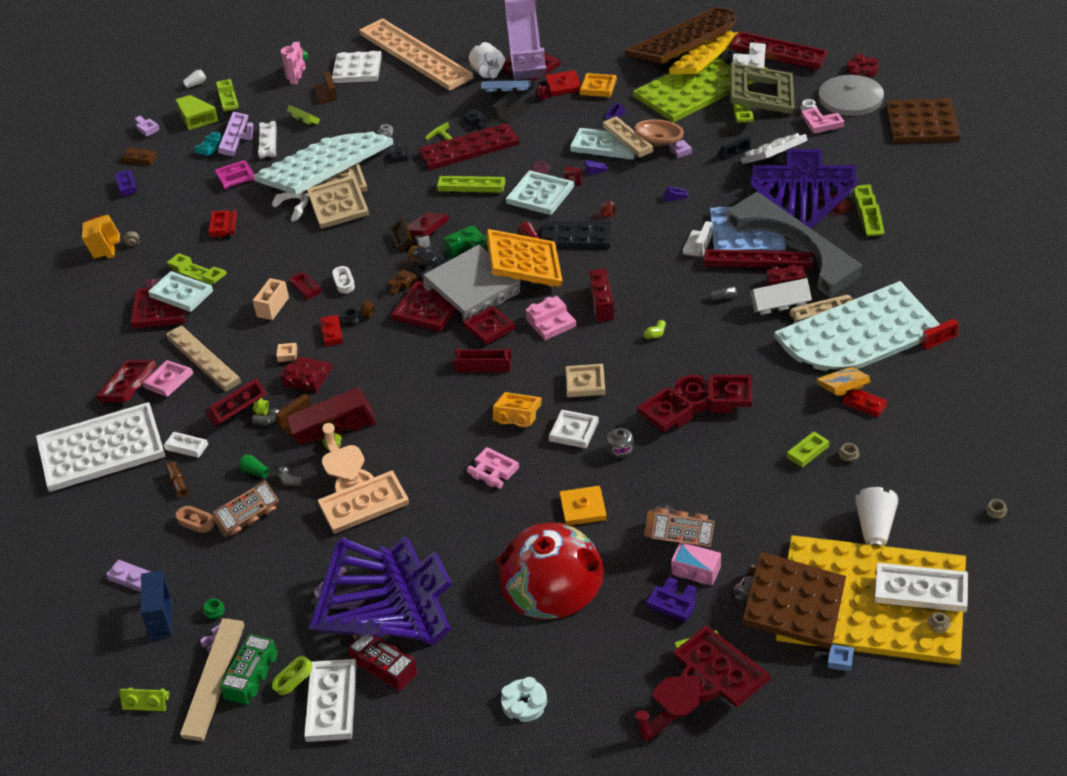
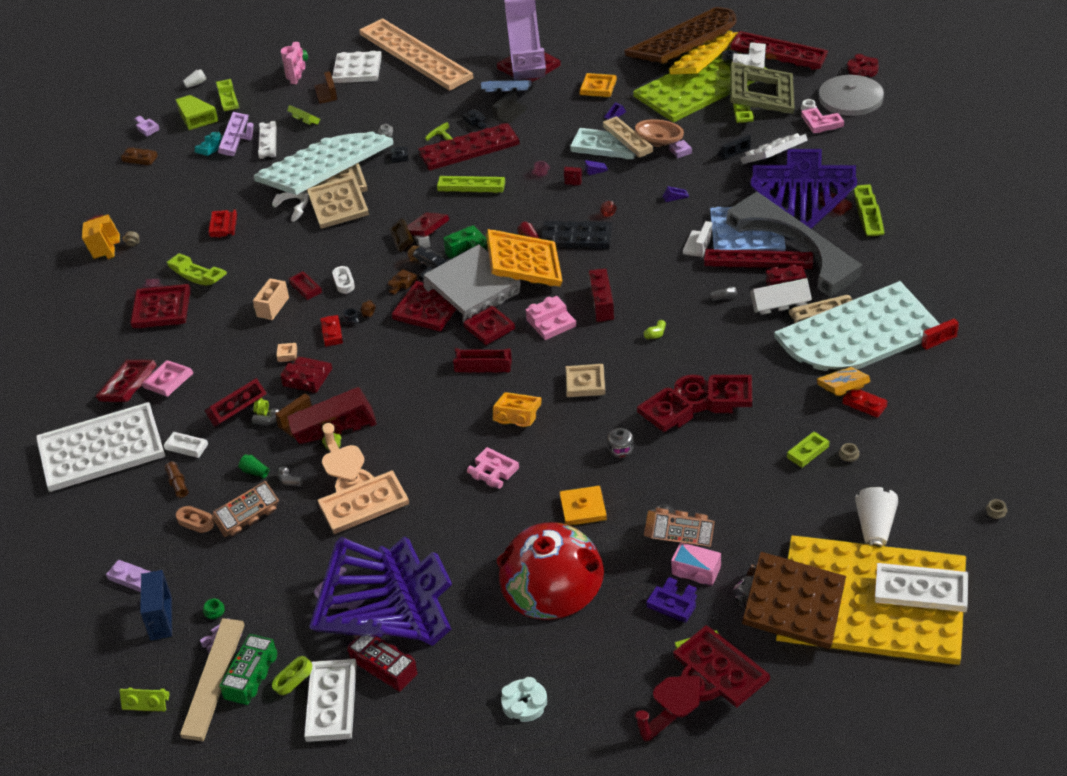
(125, 182): dark purple plate -> none
(180, 291): light aqua plate -> none
(203, 358): tan plate -> none
(239, 169): dark pink plate -> none
(486, 60): white brick -> none
(540, 192): light aqua plate -> none
(542, 92): dark red plate -> none
(563, 83): red plate -> none
(573, 428): white plate -> none
(840, 657): medium blue plate -> none
(922, 120): reddish brown plate -> none
(939, 622): dark tan plate -> none

